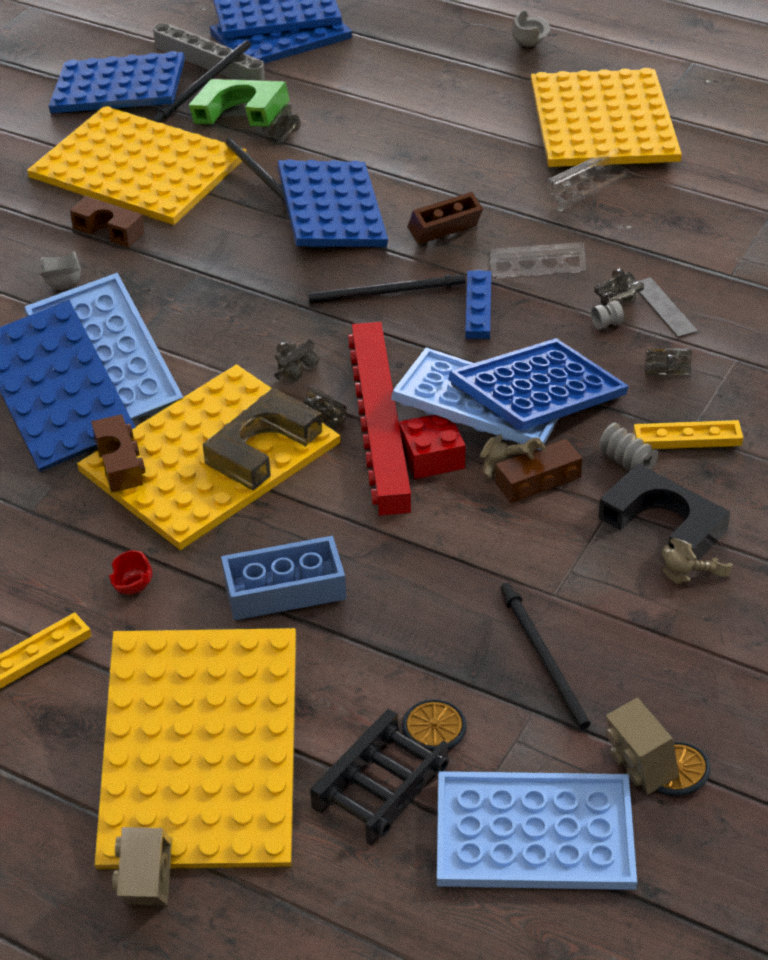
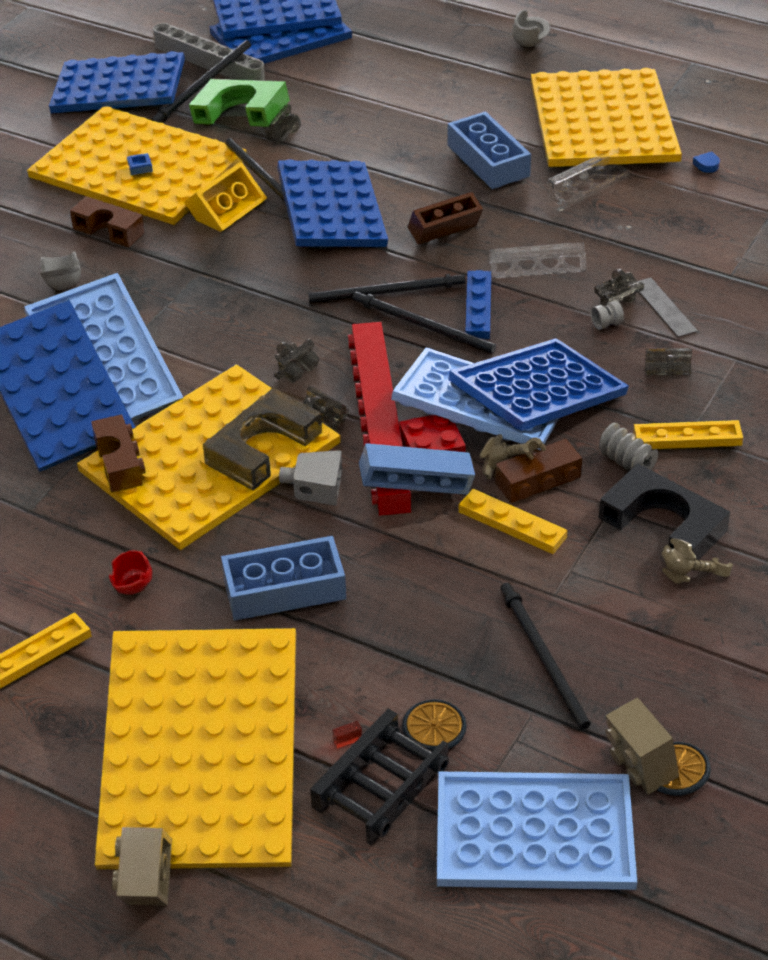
(139, 164): none -> blue tile
(226, 198): none -> yellow slope
(315, 476): none -> light grey torso
(346, 734): none -> clear red piece
(370, 302): none -> black bar
(416, 469): none -> medium blue brick
(489, 150): none -> medium blue brick
(513, 521): none -> yellow plate
(707, 162): none -> blue tile

